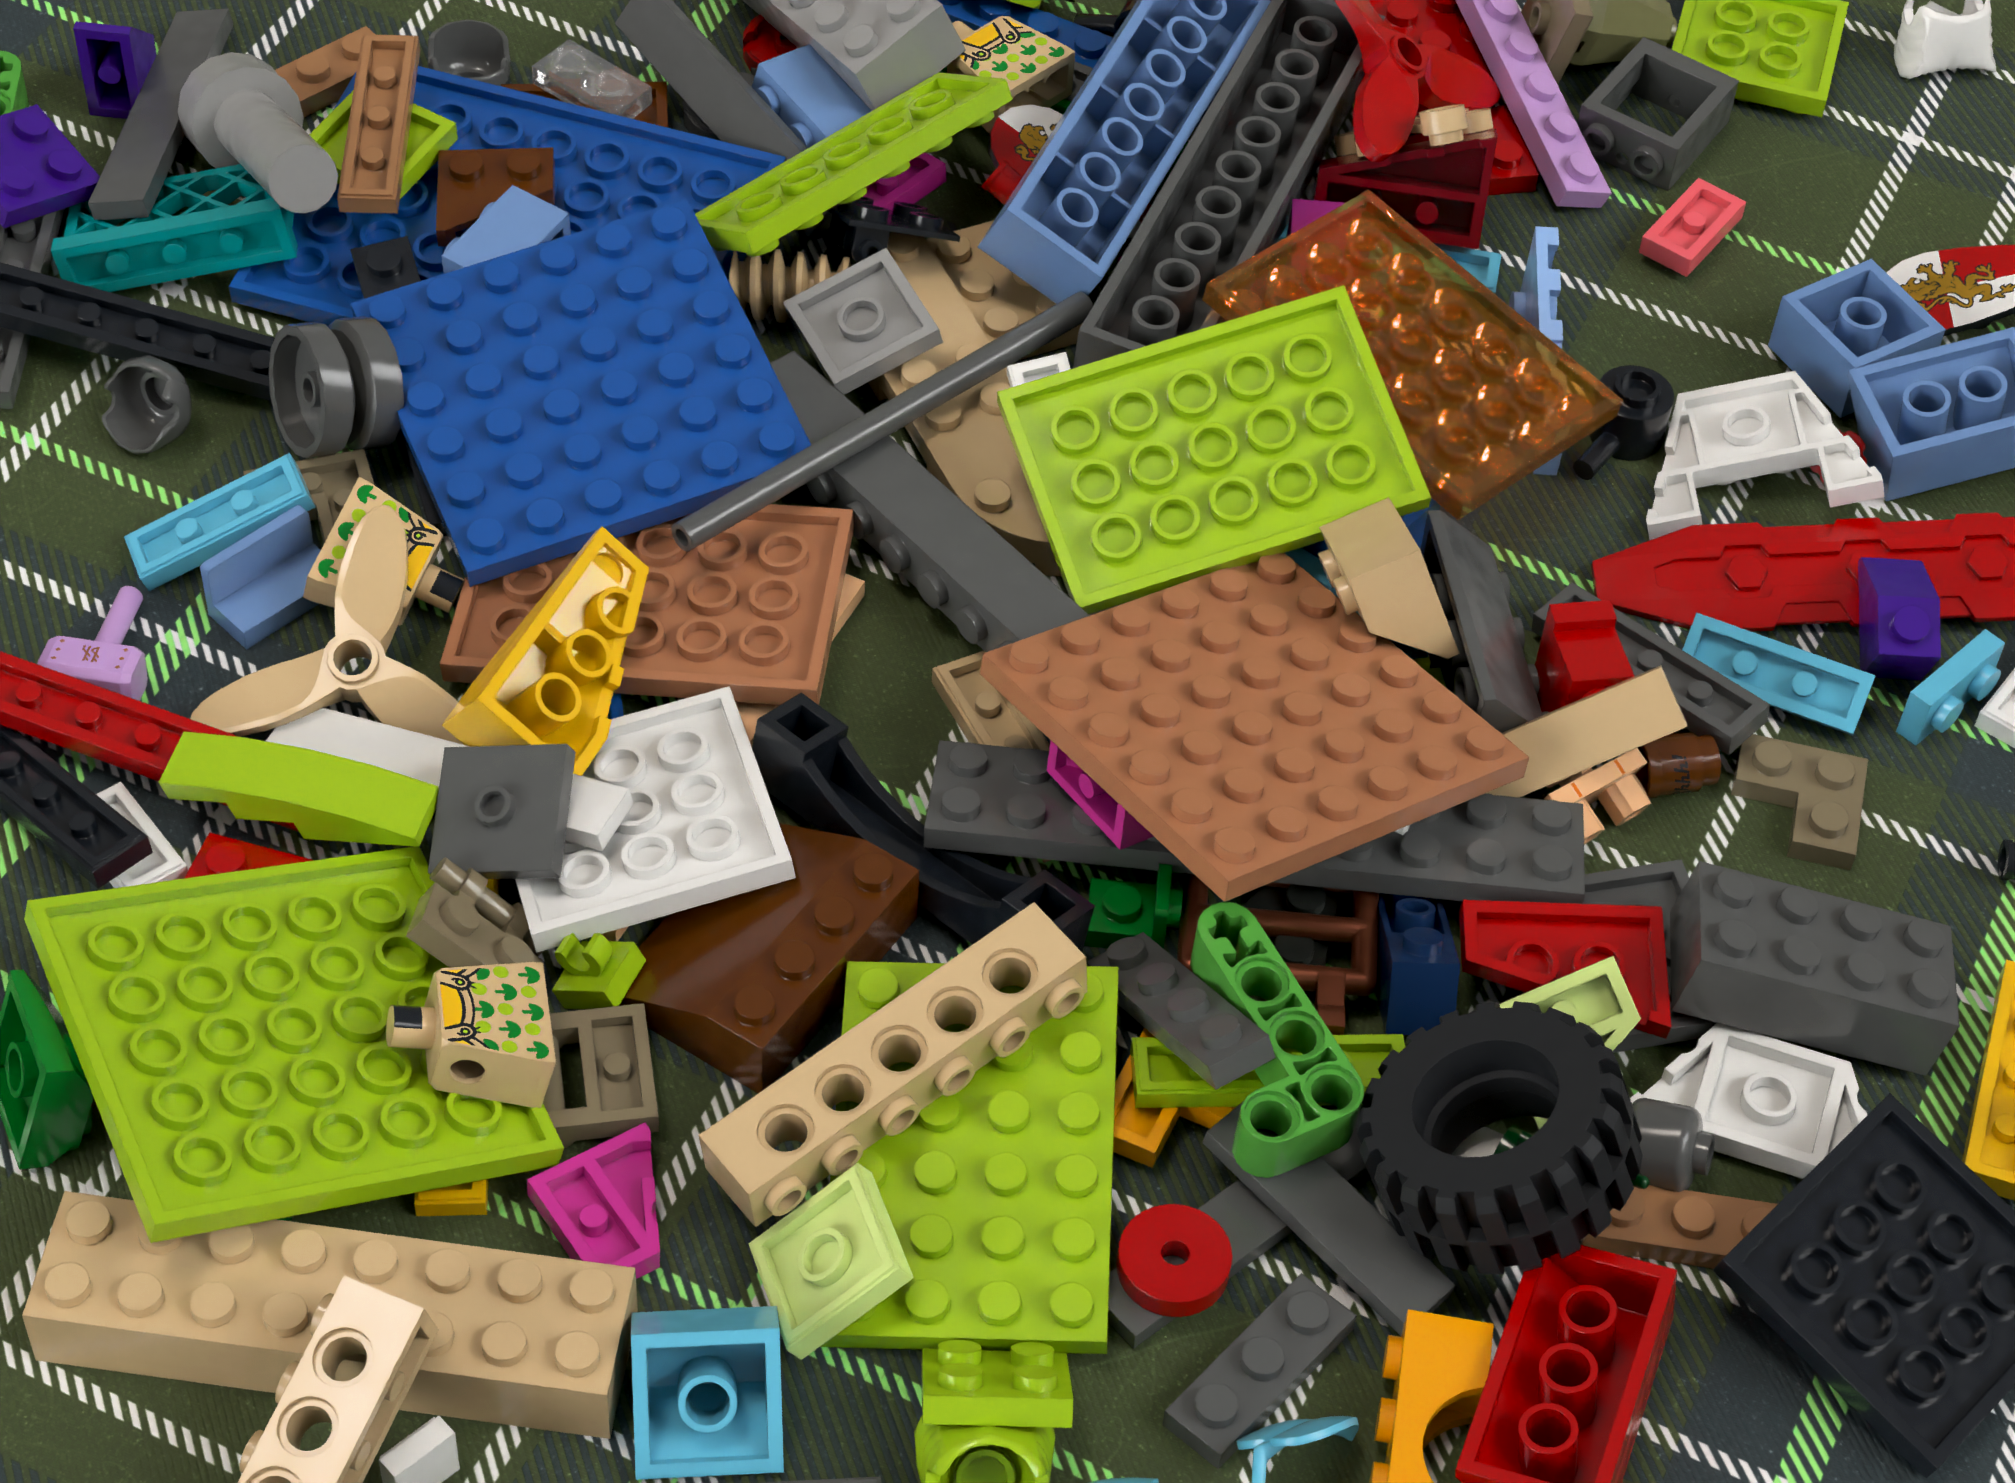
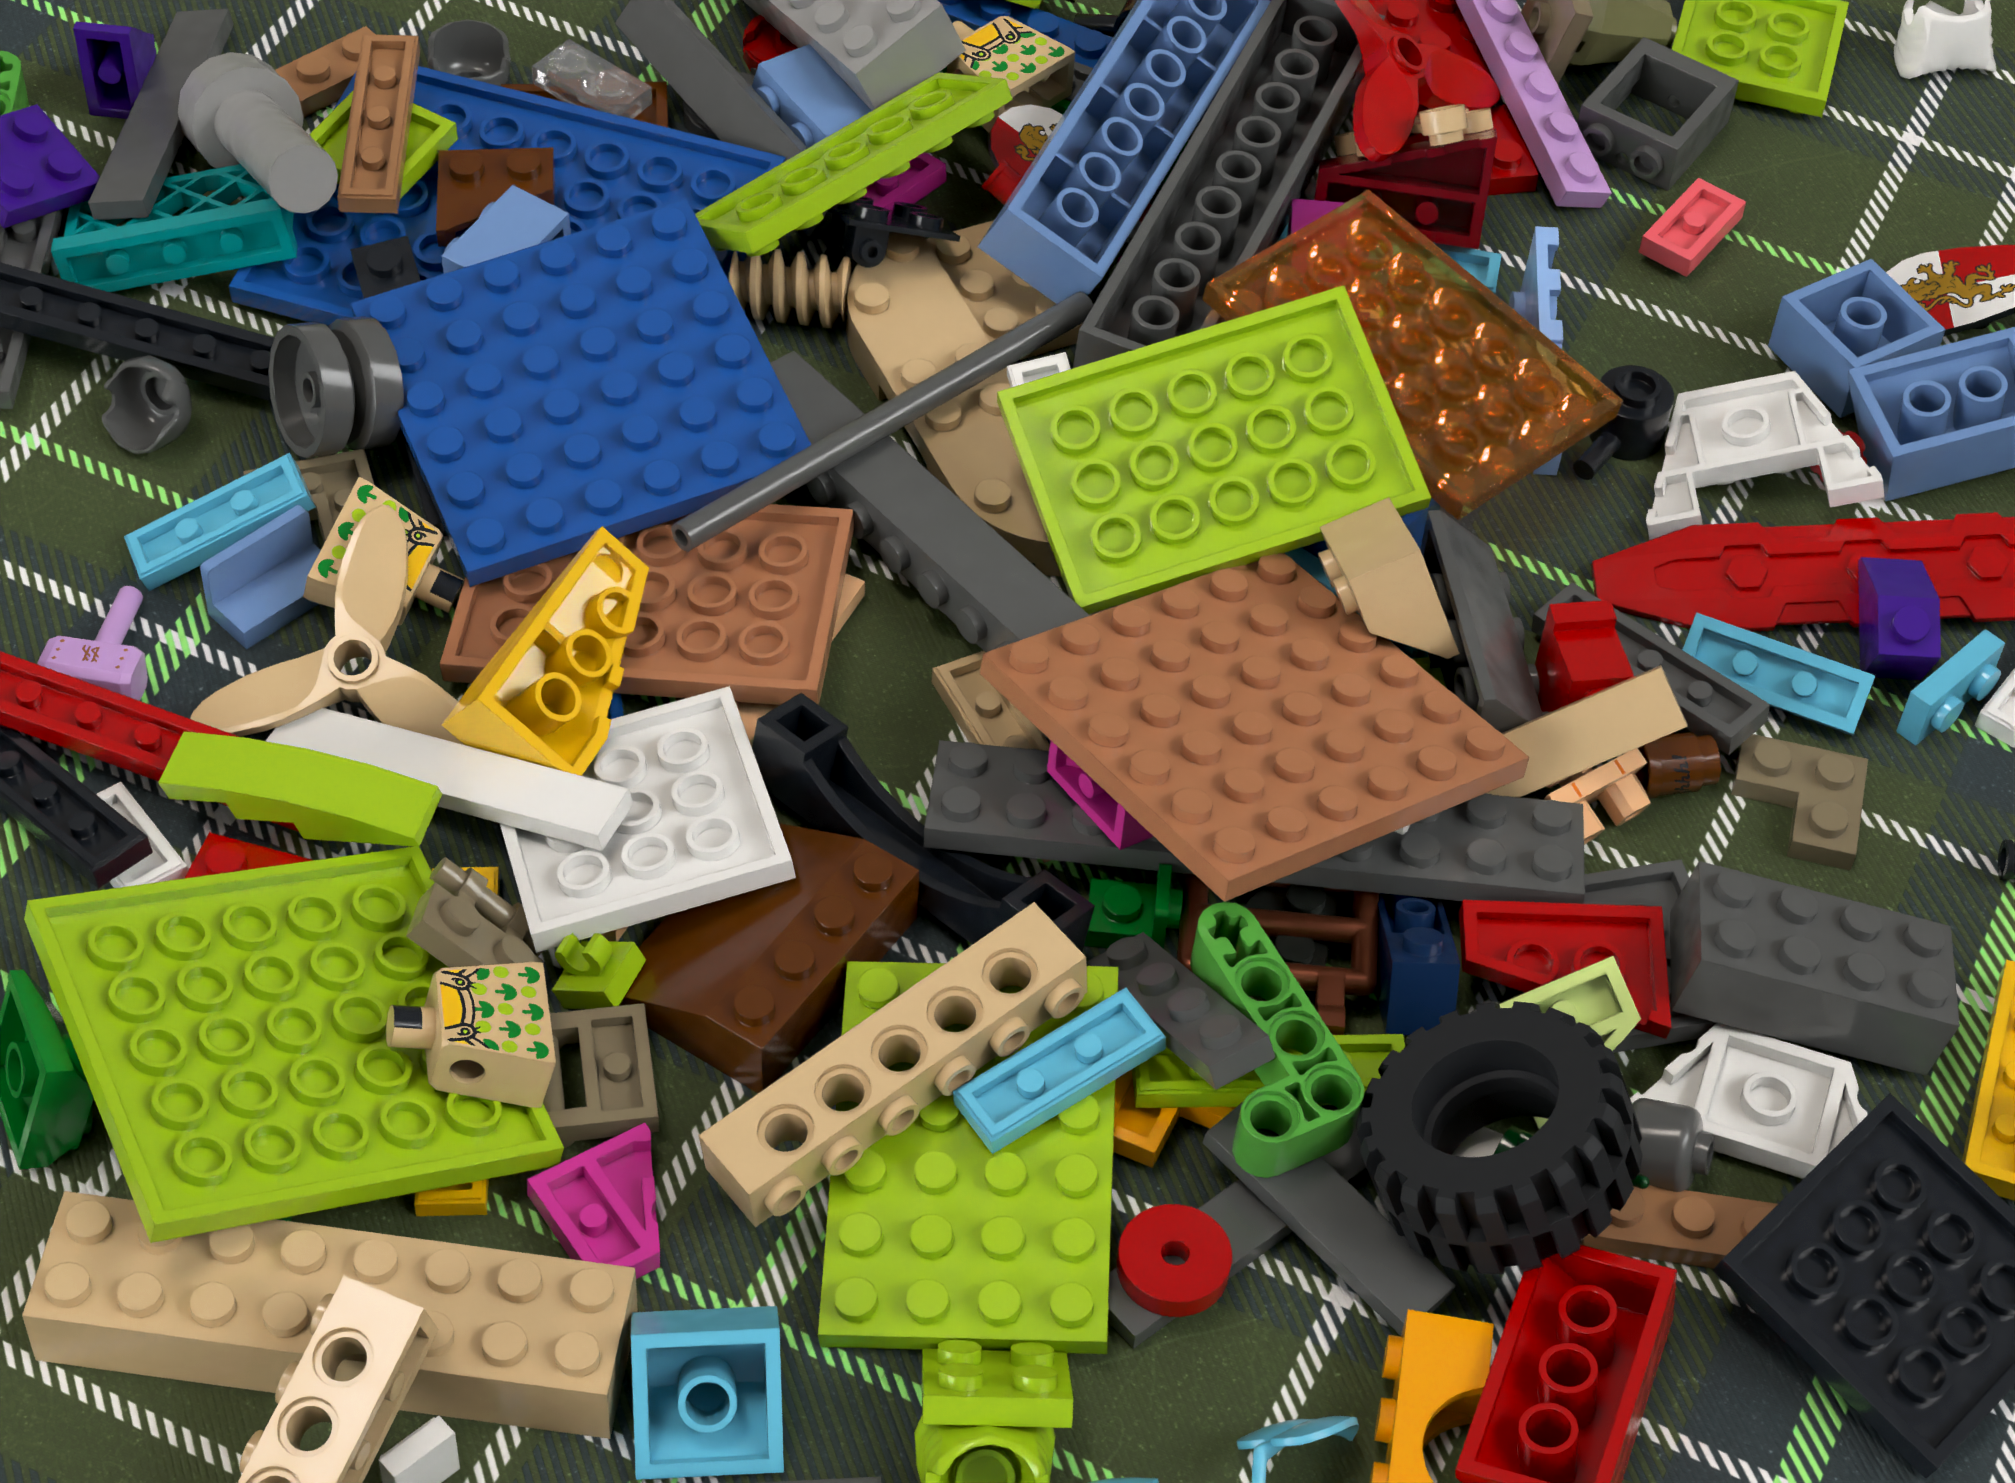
(504, 809): dark grey plate -> none
(830, 1261): yellowish green tile -> none
(863, 322): light grey plate -> none
(1059, 1070): none -> medium azure tile
(1259, 1370): dark grey plate -> none

